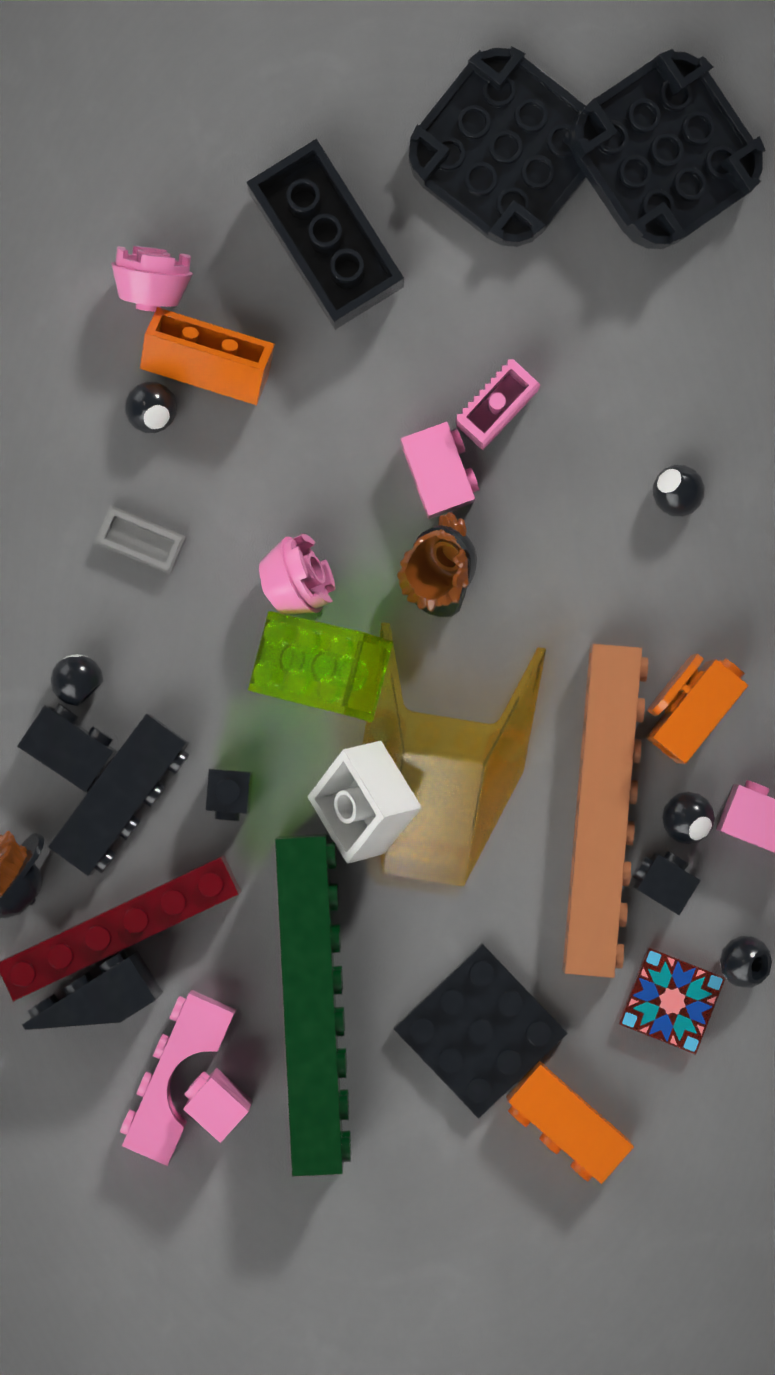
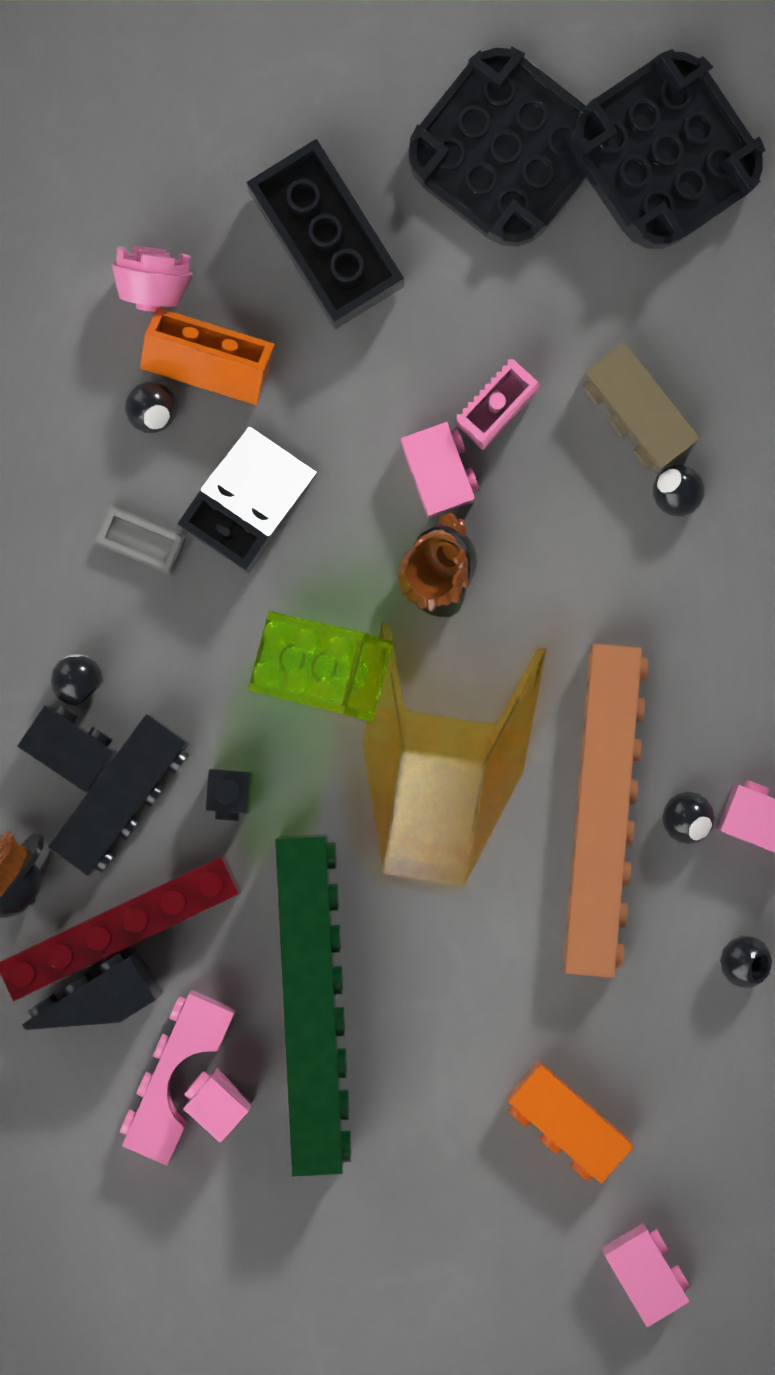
(247, 499): none -> slope
(295, 577): bright pink cone -> none
(364, 801): white brick -> none
(480, 1030): black plate -> none
(639, 408): none -> dark tan brick
(646, 1275): none -> bright pink brick
(665, 881): black brick -> none
(671, 1000): tile -> none
(694, 705): orange brick -> none

